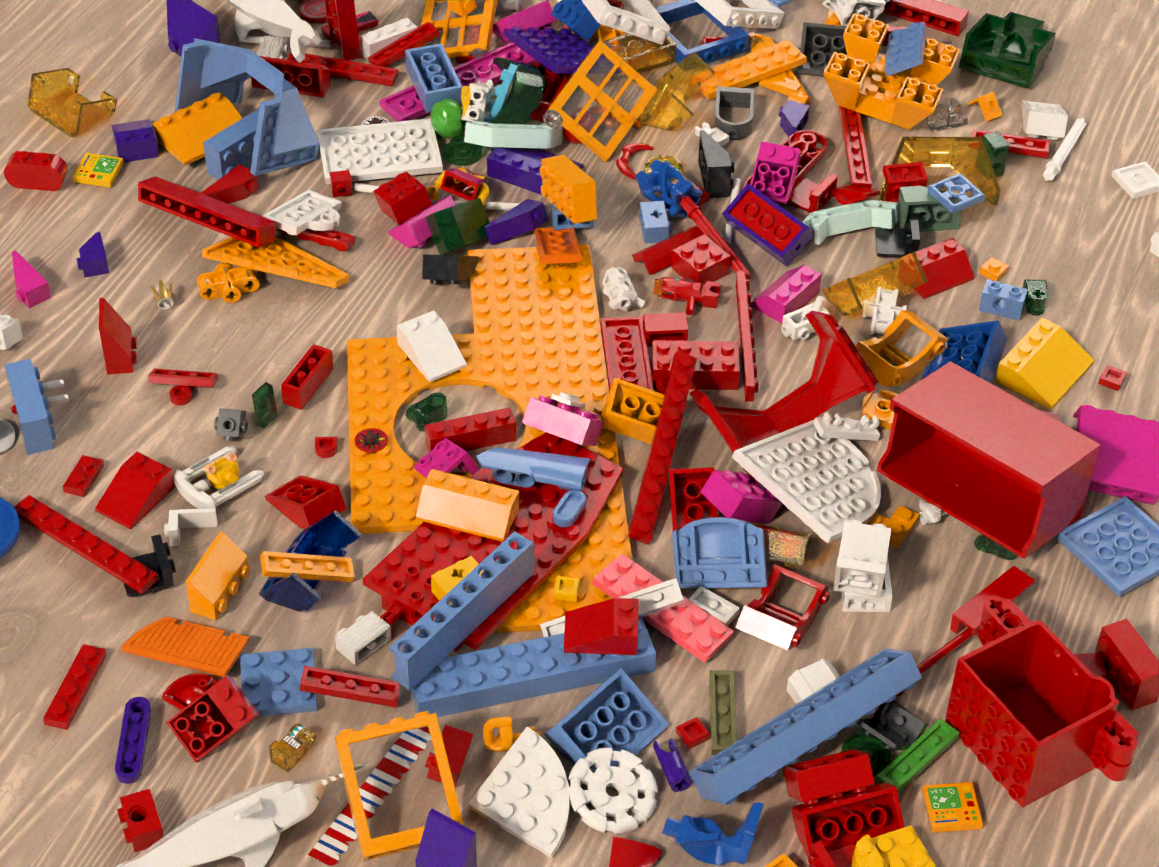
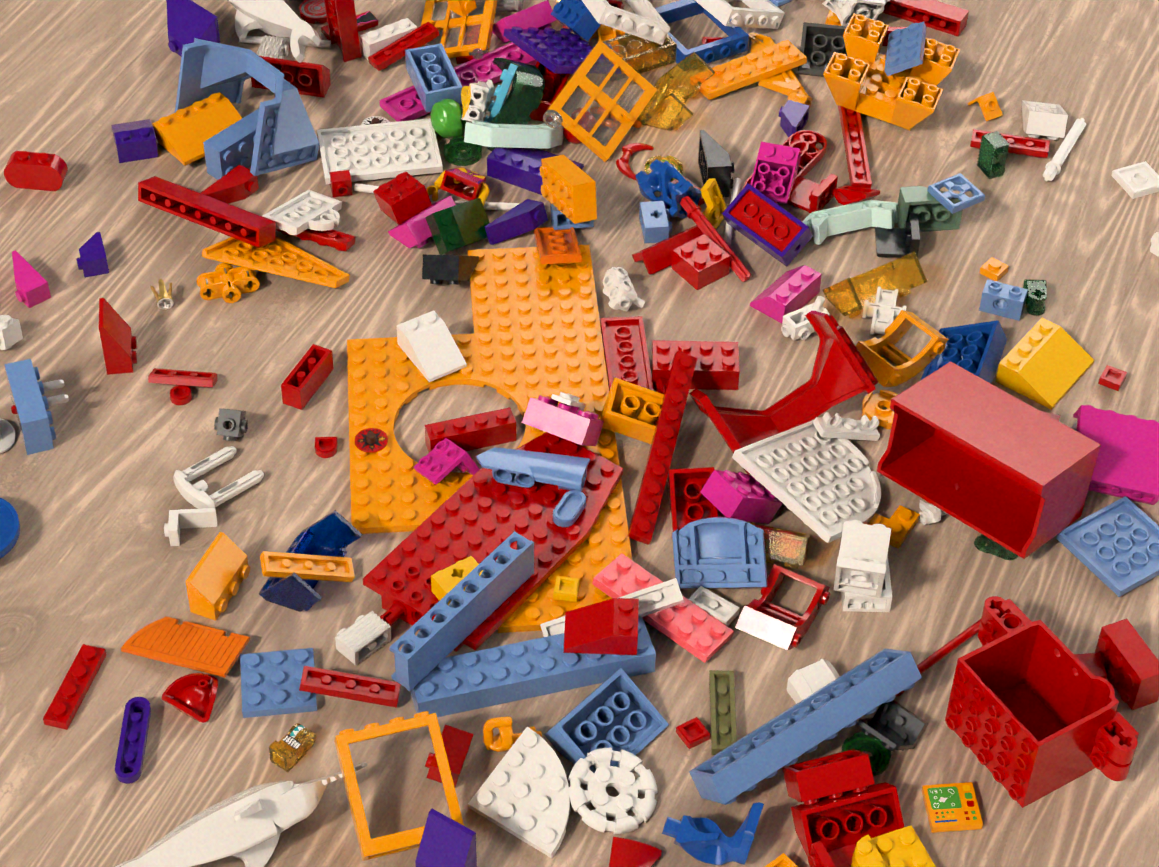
(60, 104): clear yellow windscreen -> none
(83, 476): red plate -> none
(86, 544): red plate -> none
(98, 170): yellow tile -> none
(135, 490): red slope -> none
(140, 808): red brick -> none
(157, 562): black bracket -> none
(213, 718): red slope -> none
(222, 472): yellow piece -> none
(264, 405): clear green plate -> none
(306, 500): red slope -> none
(353, 70): red plate -> none
(376, 785): sticker -> none
(429, 410): clear green piece -> none
(467, 505): light orange slope -> none
(665, 327): brick -> none
(673, 767): dark purple piece -> none
(688, 291): red piece -> none
(714, 201): none -> yellow plate
(718, 135): white plate -> none
(743, 99): dark grey window -> none
(747, 341): plate -> none
(903, 176): red bracket -> none
(919, 755): bright green plate -> none
(944, 267): red slope -> none
(947, 117): clear slope -> none
(963, 154): clear yellow piece -> none
(1007, 48): dark green panel -> none
(1008, 585): red panel -> none

